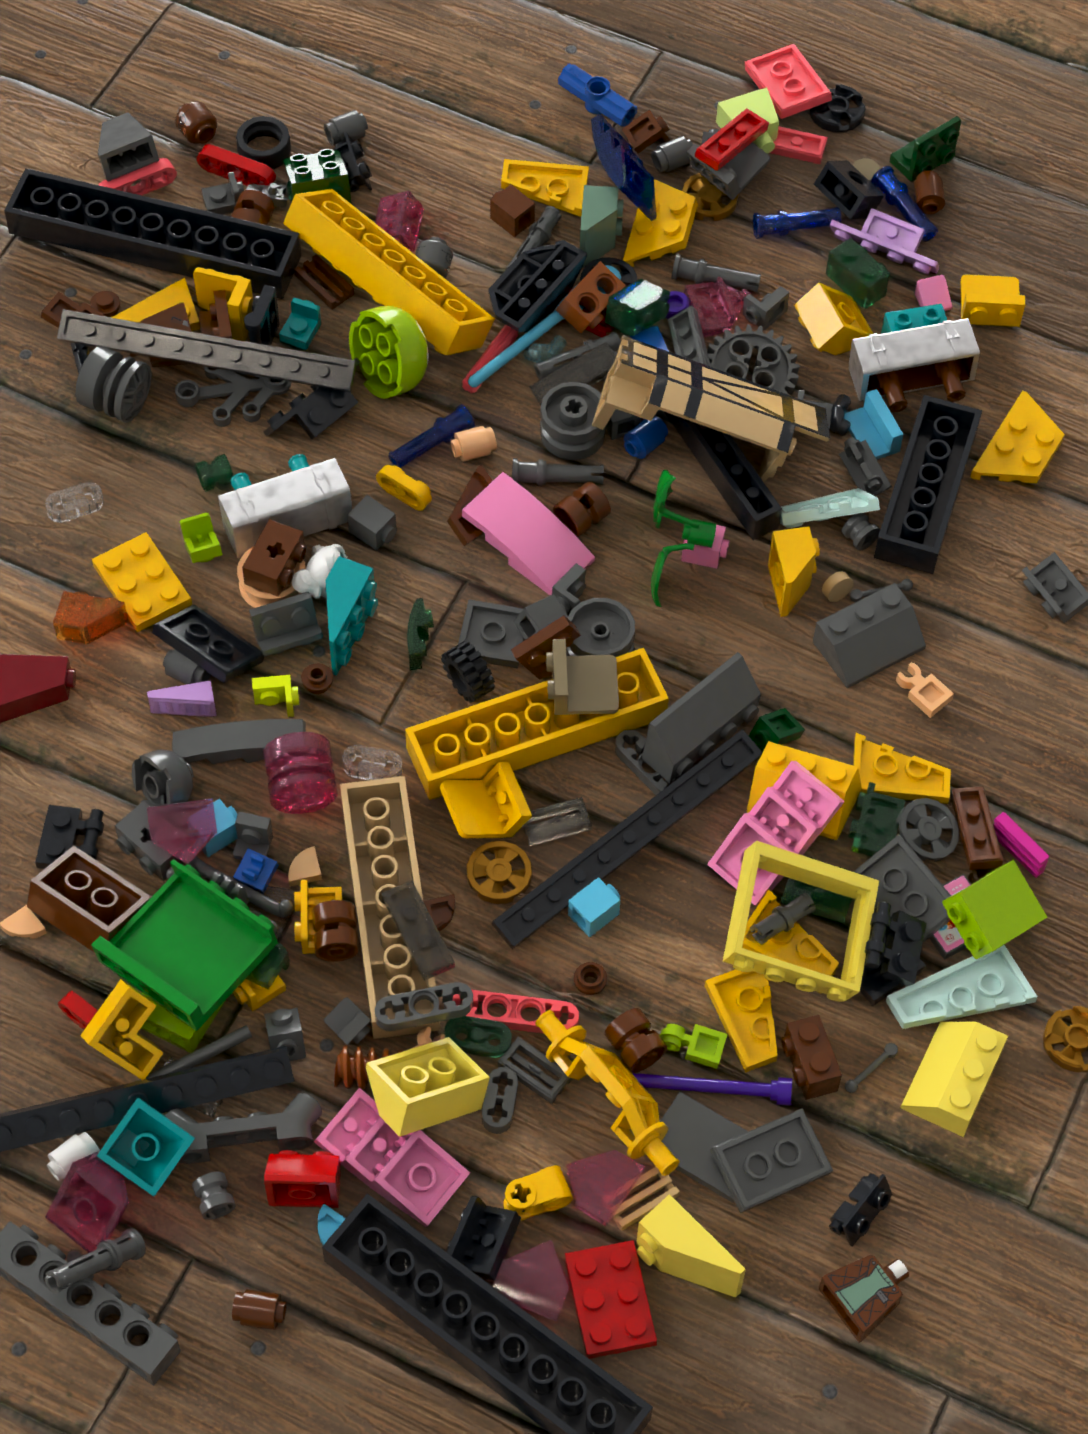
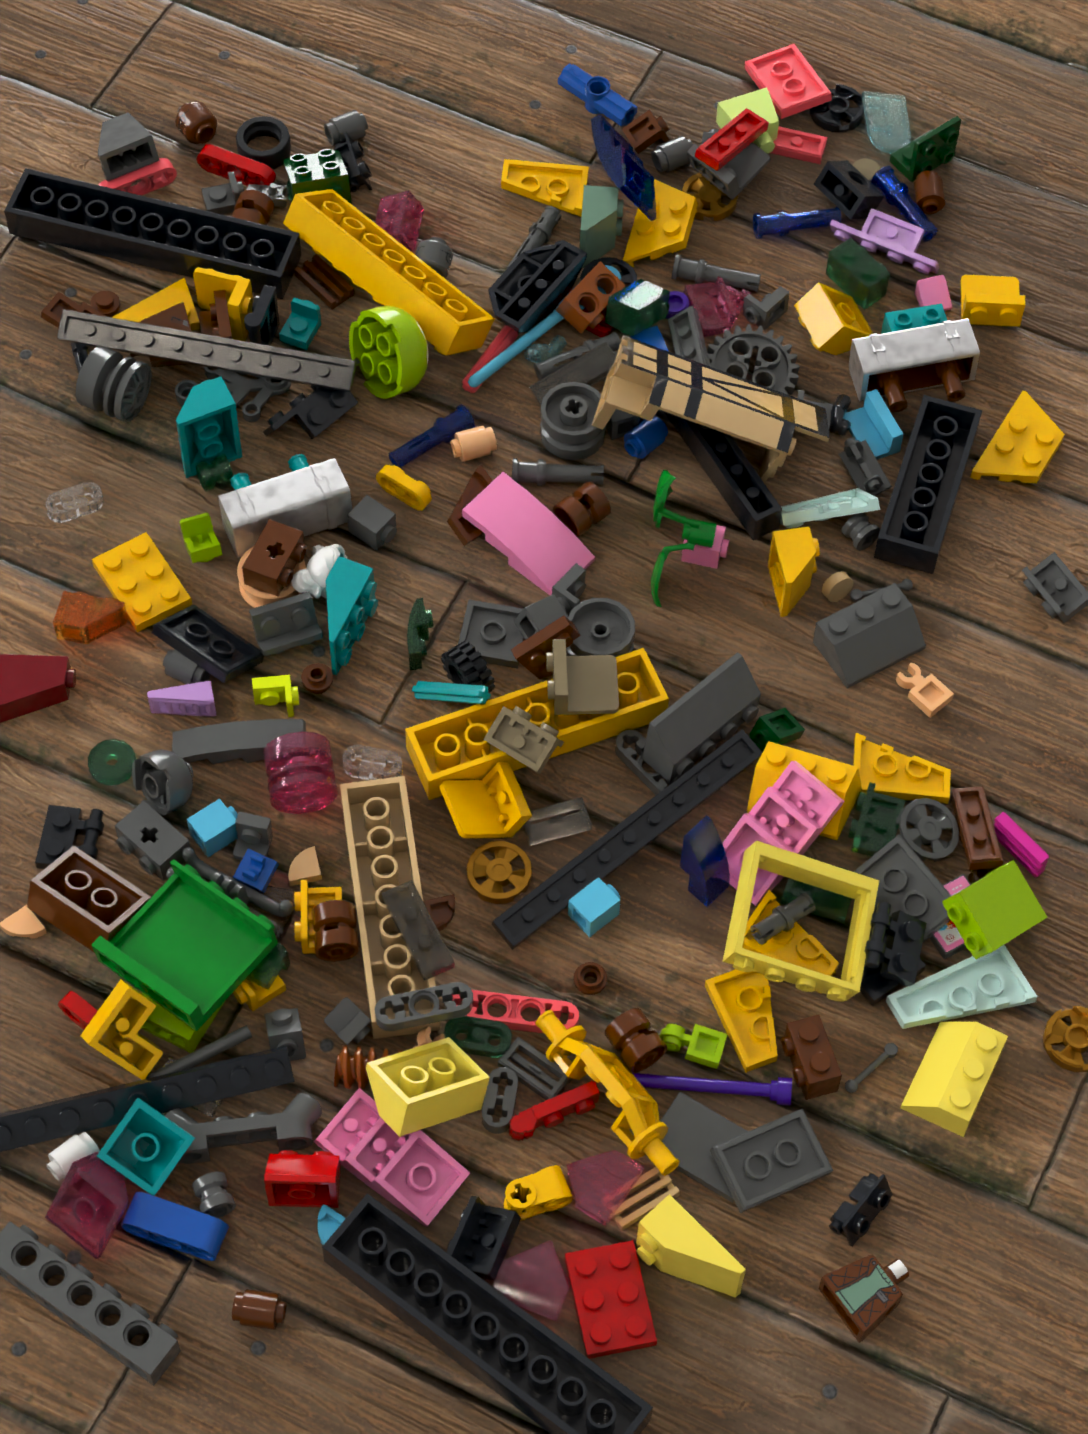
(106, 751): none -> clear green piece
(107, 1256): dark grey pin -> none
(175, 1226): none -> blue beam
(182, 827): clear pink slope -> none
(208, 425): none -> teal slope
(451, 692): none -> teal axle
(512, 210): reddish brown brick -> none
(523, 739): none -> dark tan bracket
(553, 1111): none -> red hinge
(705, 862): none -> clear blue slope
(886, 120): none -> clear light blue window

